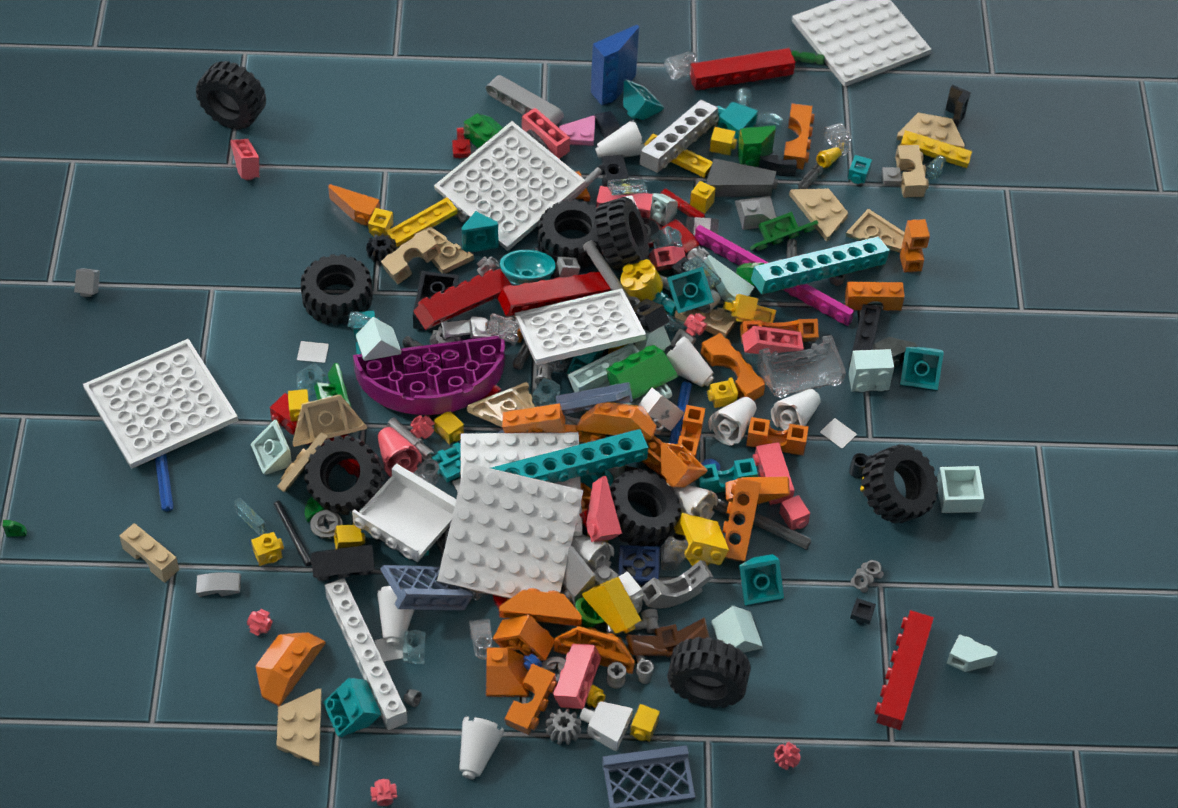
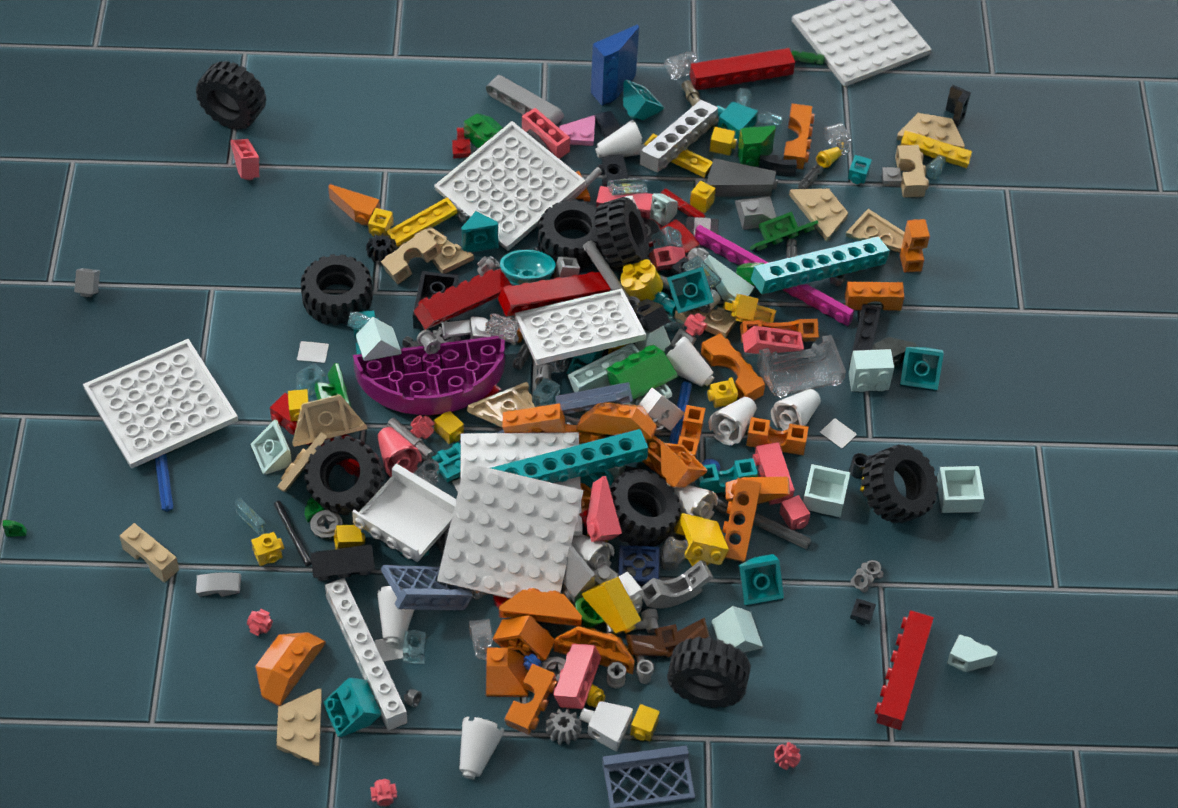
(426, 339): none -> light grey bush
(688, 88): none -> dark tan pin
(826, 490): none -> light aqua piece

